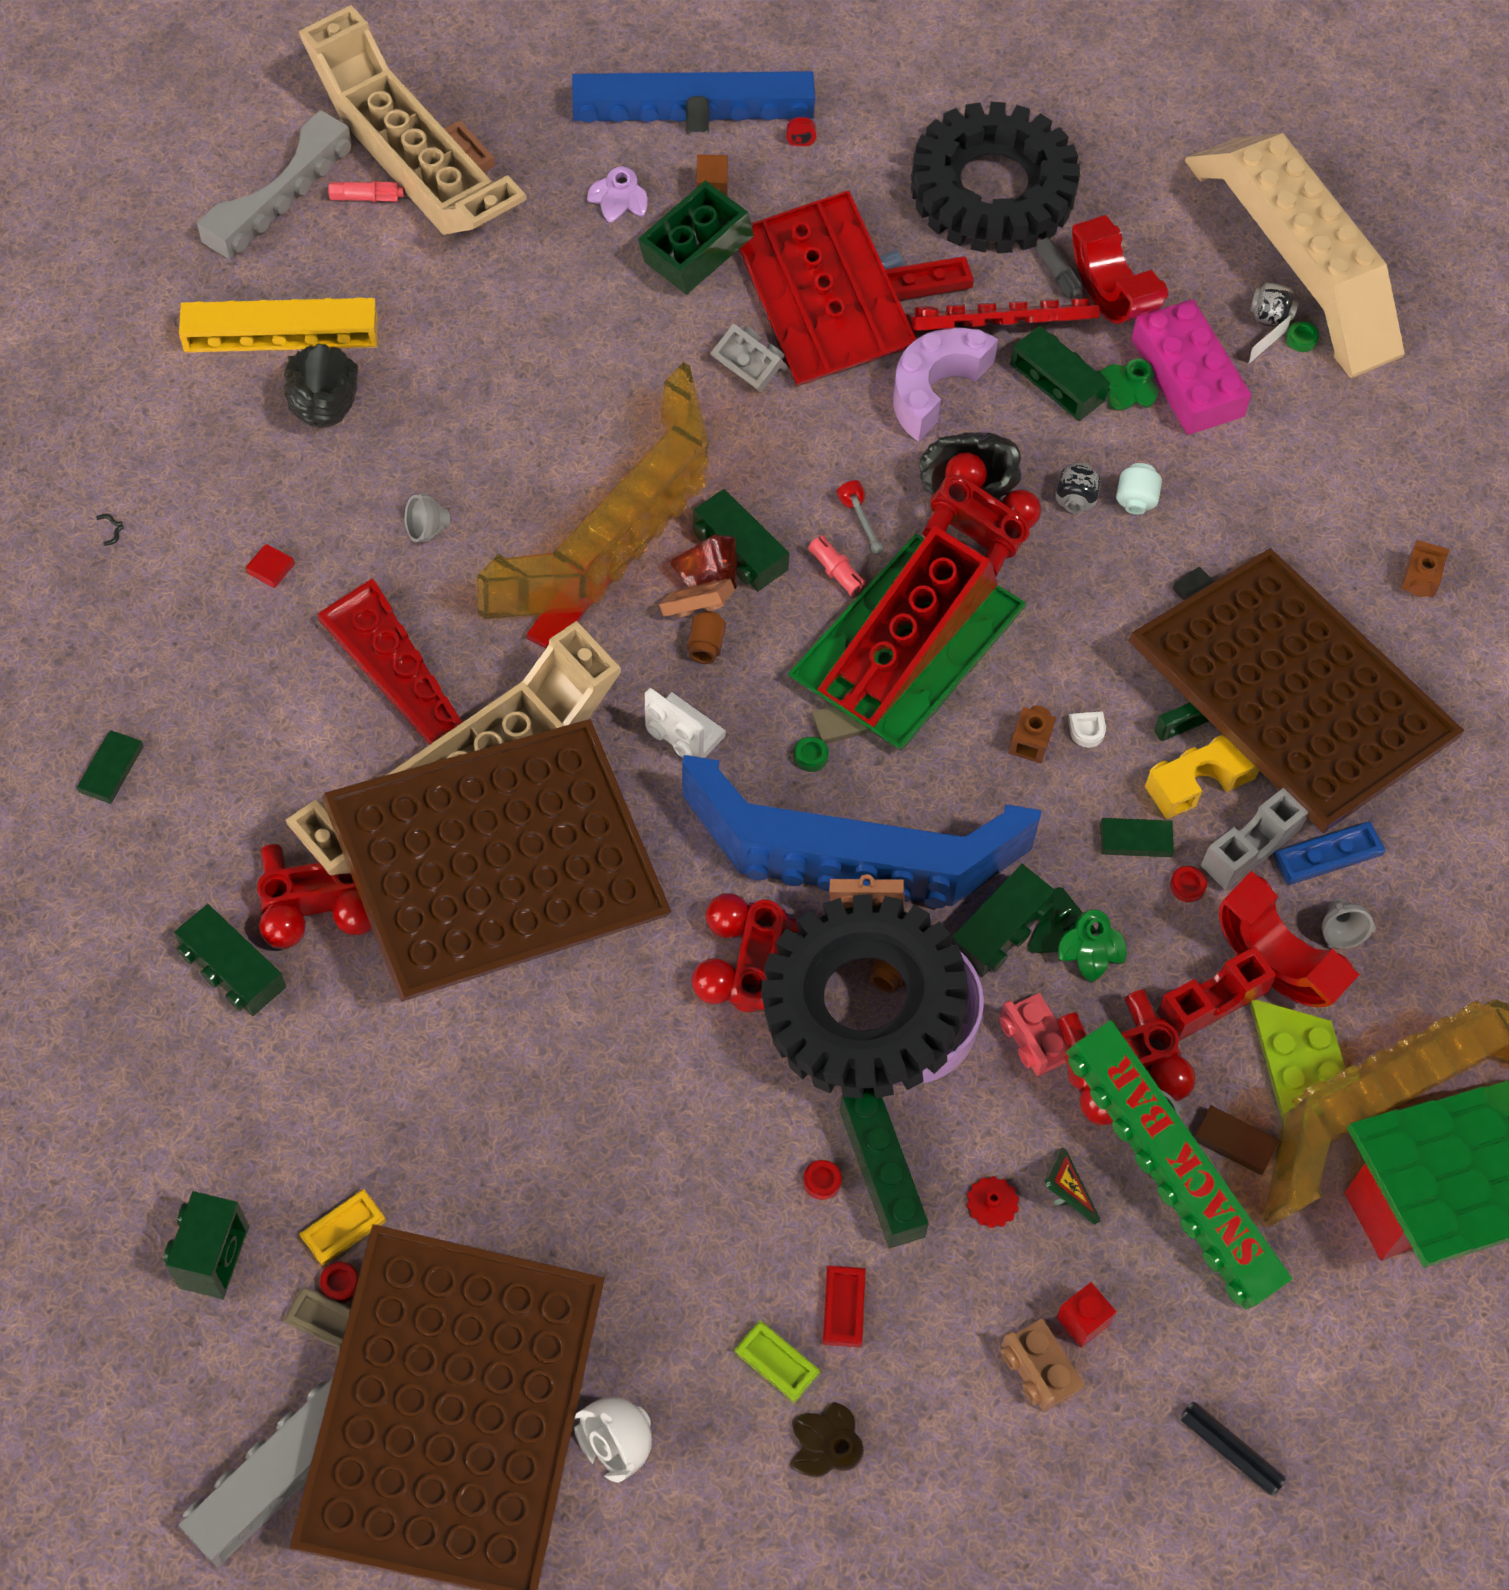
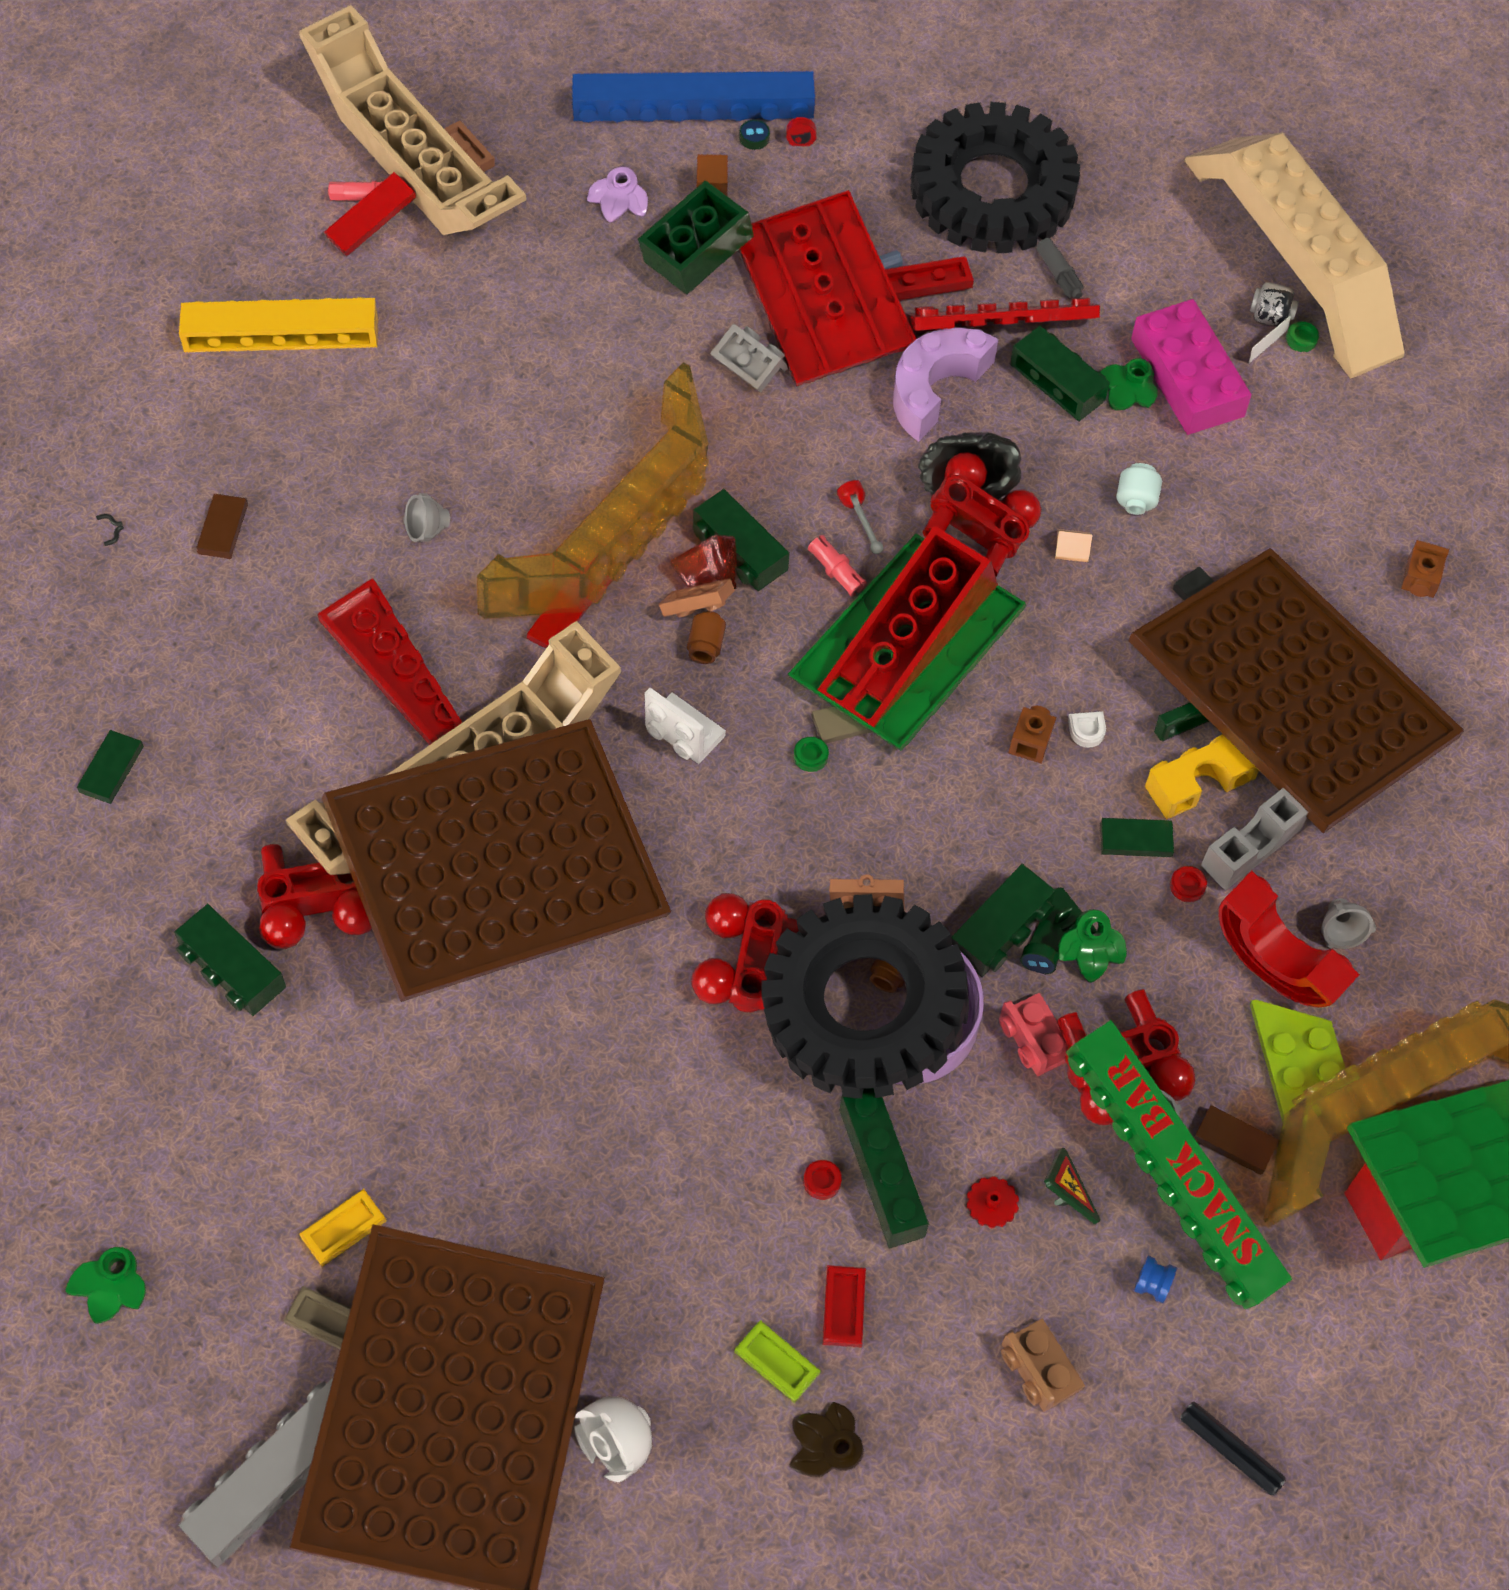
(106, 1289): none -> green plate
(206, 1244): dark green brick -> none
(222, 526): none -> reddish brown tile
(236, 222): light grey arch -> none
(270, 565): red tile -> none
(320, 385): pearl dark grey hair -> none
(339, 1281): red tile -> none
(370, 214): none -> red tile
(697, 114): pearl dark grey piece -> none
(754, 134): none -> tile
(822, 847): blue slope -> none
(1039, 958): none -> tile
(1073, 545): none -> light nougat slope
(1078, 487): head -> none
(1086, 1314): red brick -> none
(1107, 275): red brick -> none
(1155, 1279): none -> blue wheel
(1234, 986): red arch -> none
(1328, 853): blue tile -> none

